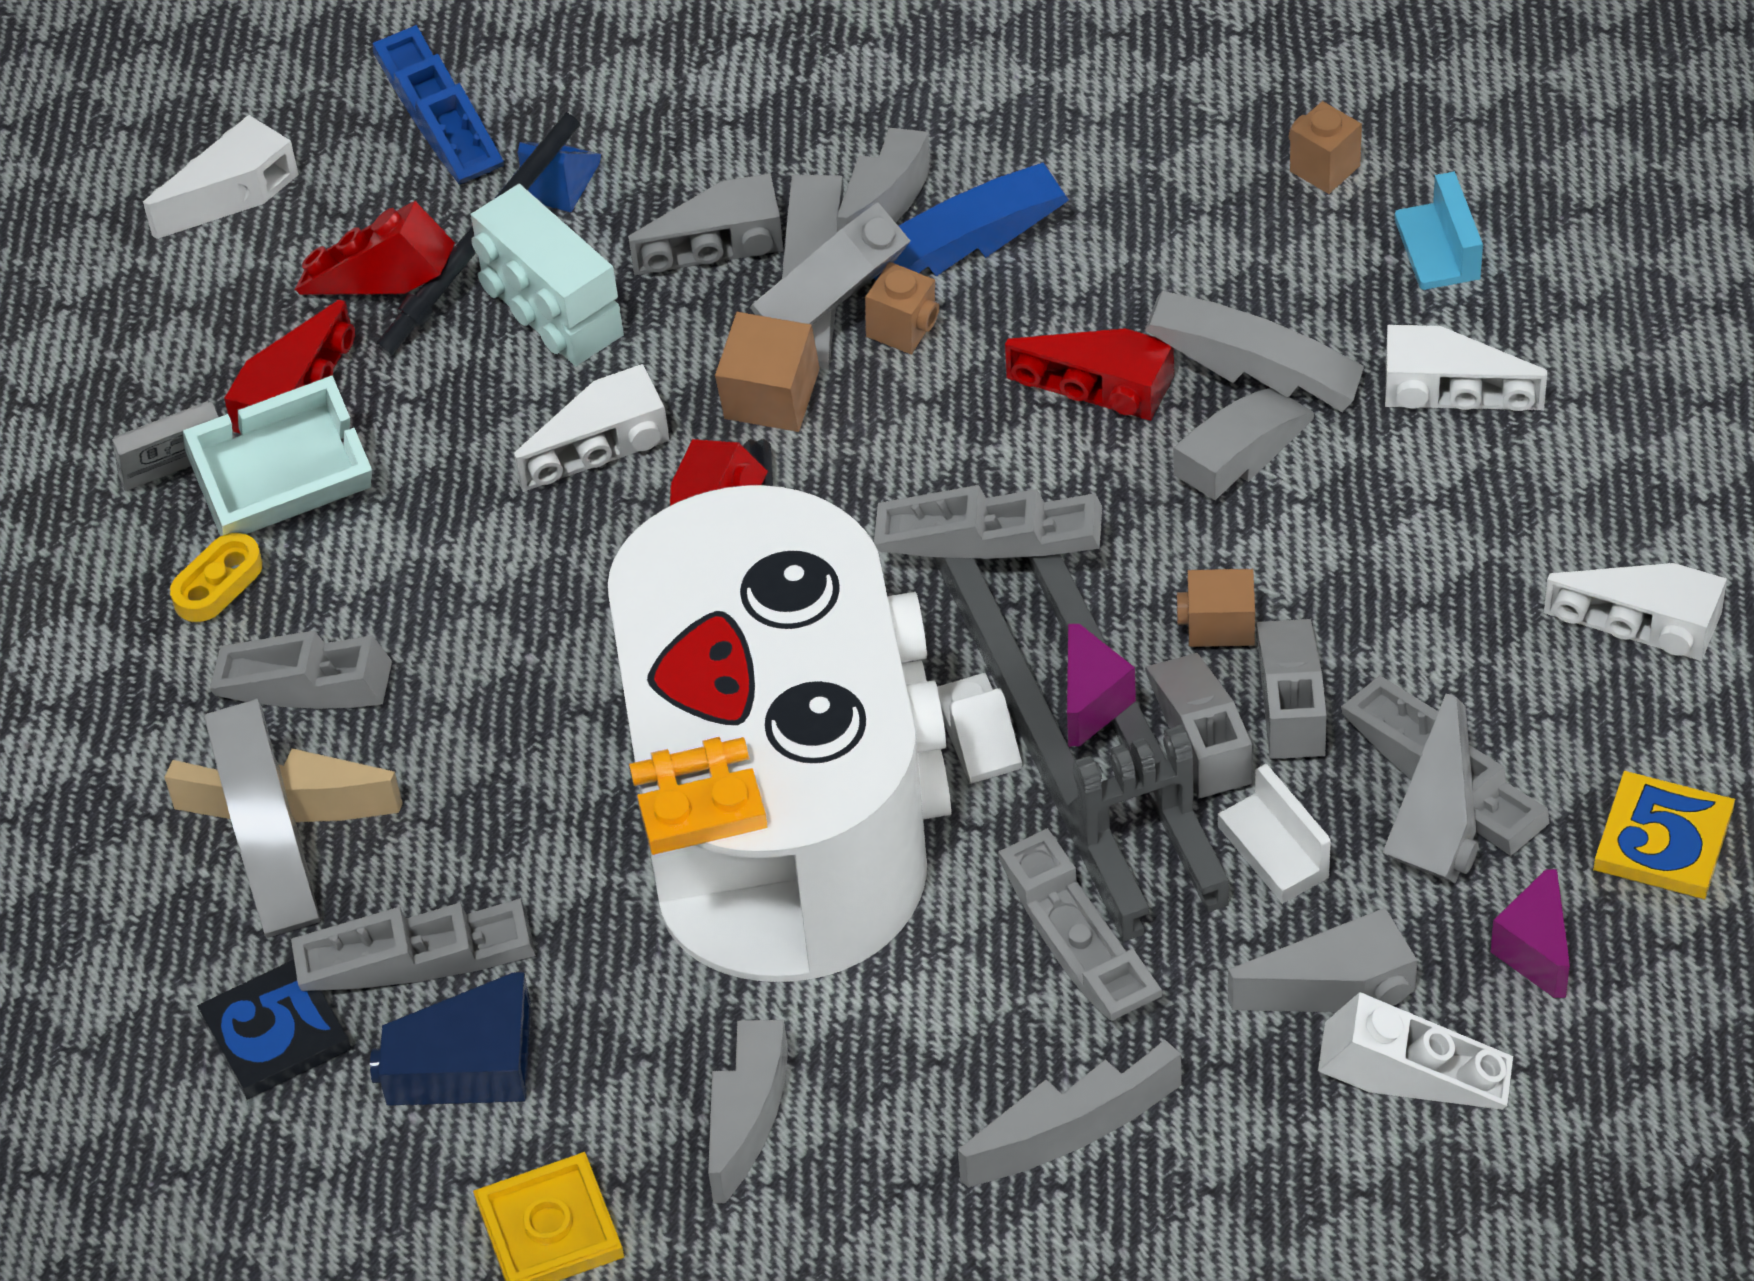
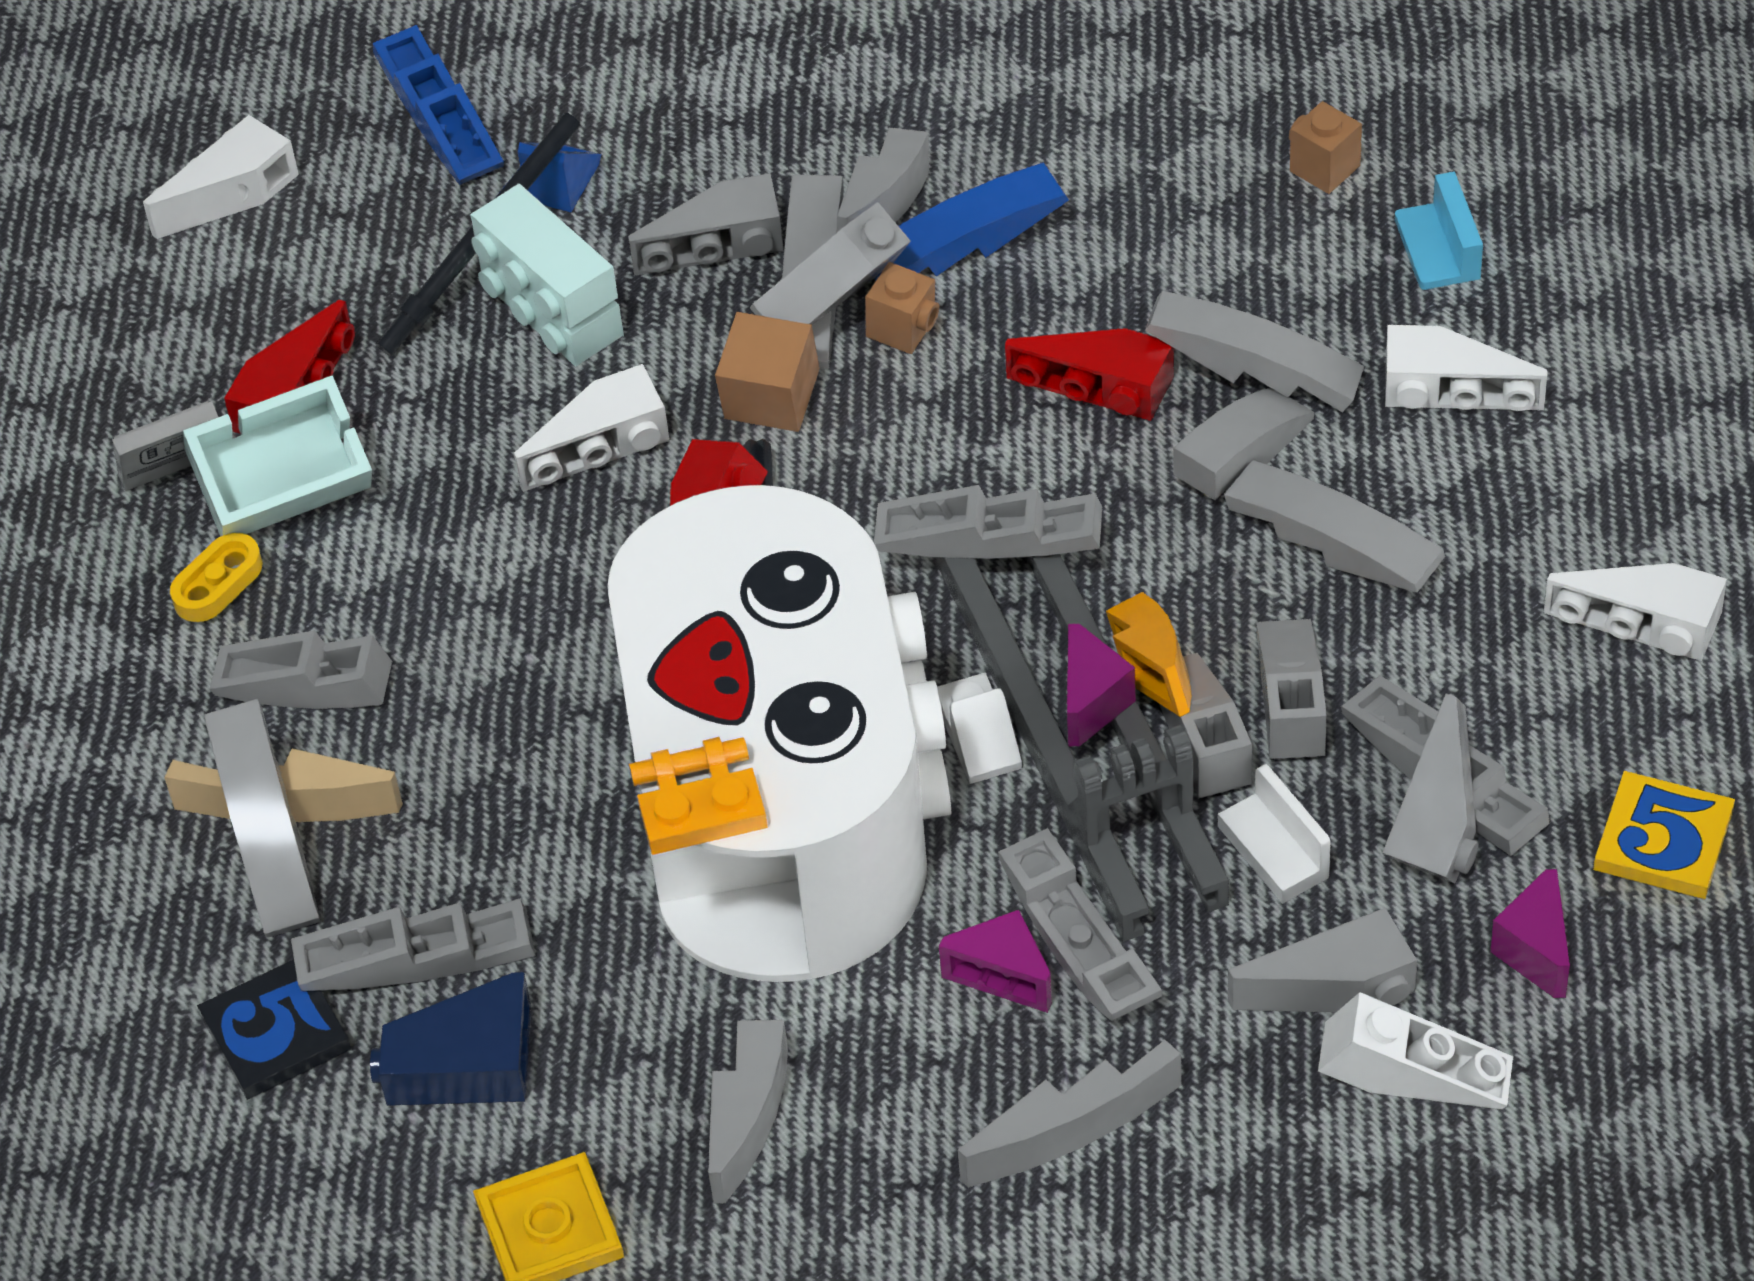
(384, 258): red slope -> none
(999, 961): none -> magenta slope
(1151, 645): none -> light orange slope
(1218, 607): medium nougat brick -> none
(1343, 528): none -> light grey slope

